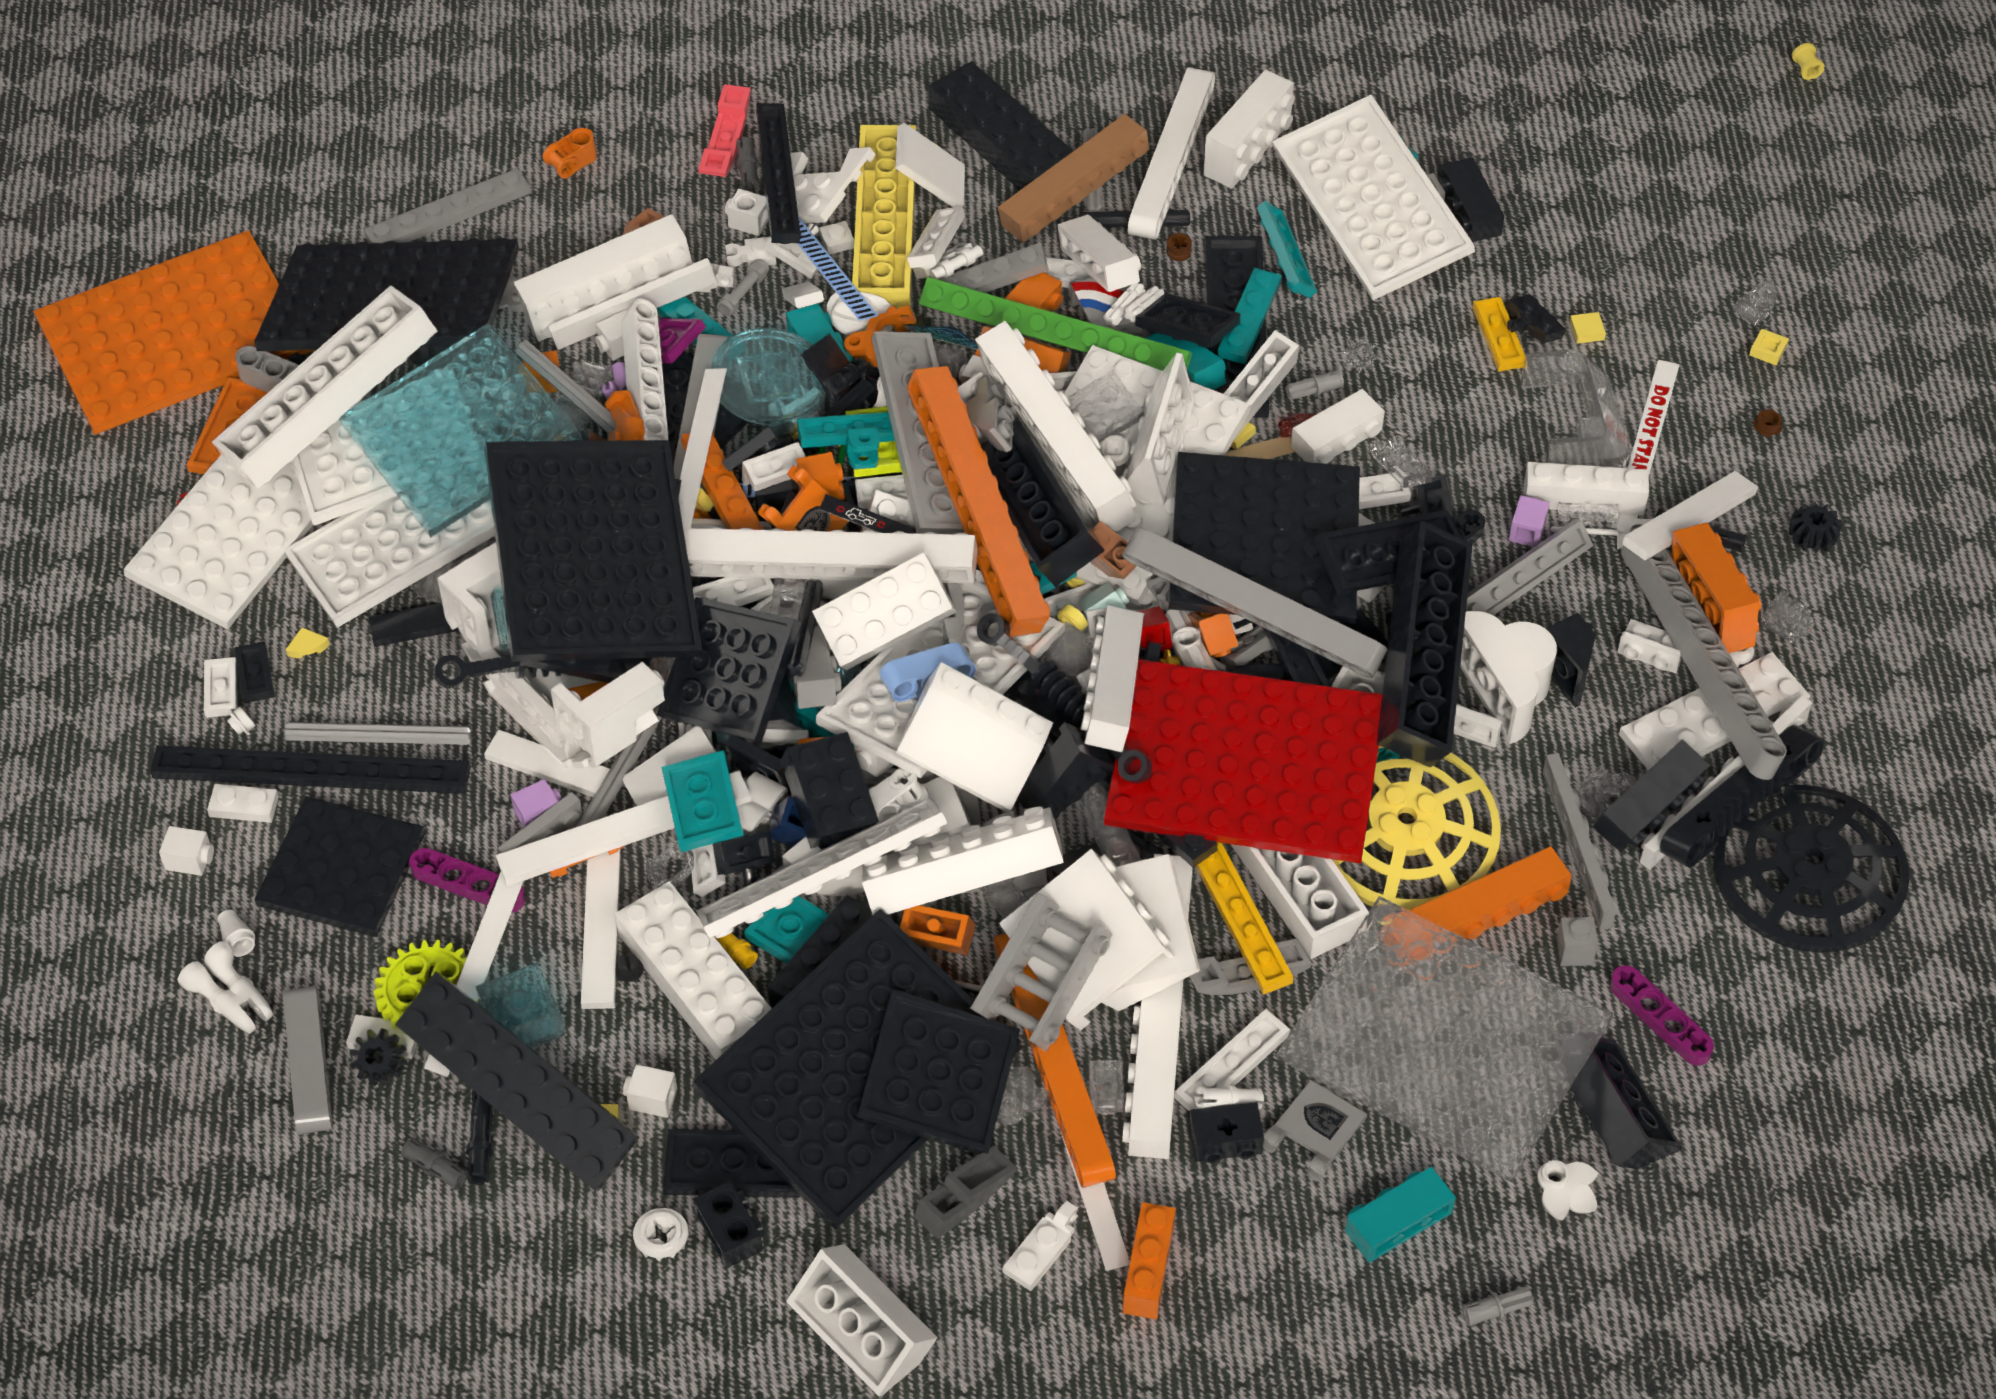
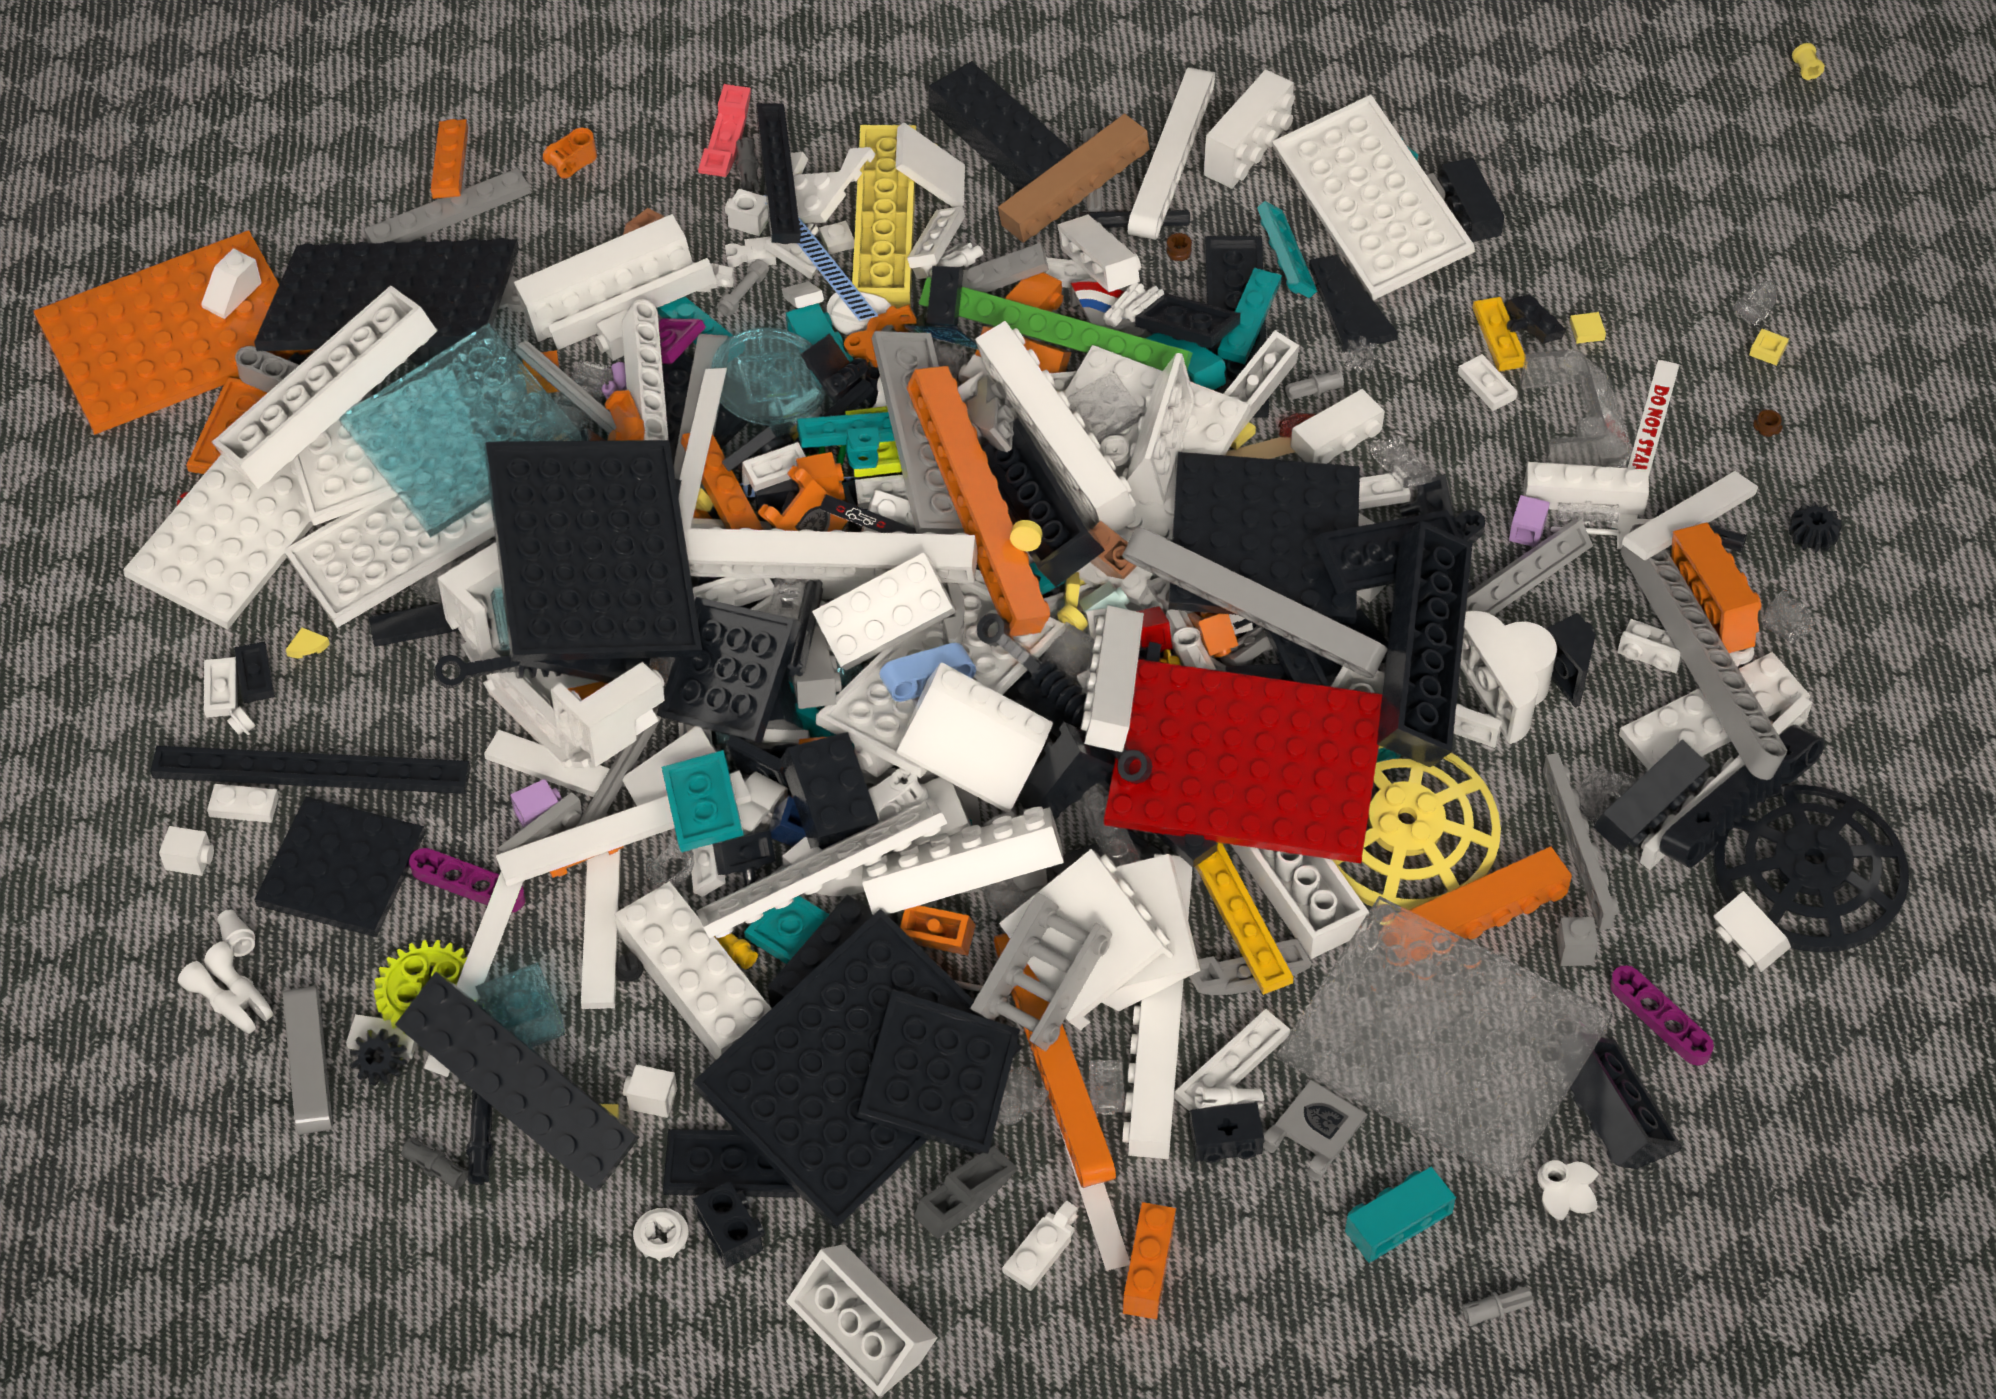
(231, 283): none -> white slope
(377, 733): light grey axle -> none
(449, 158): none -> orange plate
(945, 296): none -> black plate
(1026, 535): none -> light yellow tile
(1072, 590): none -> light yellow tile
(1348, 304): none -> black wing
(1487, 382): none -> white plate
(1751, 932): none -> white brick

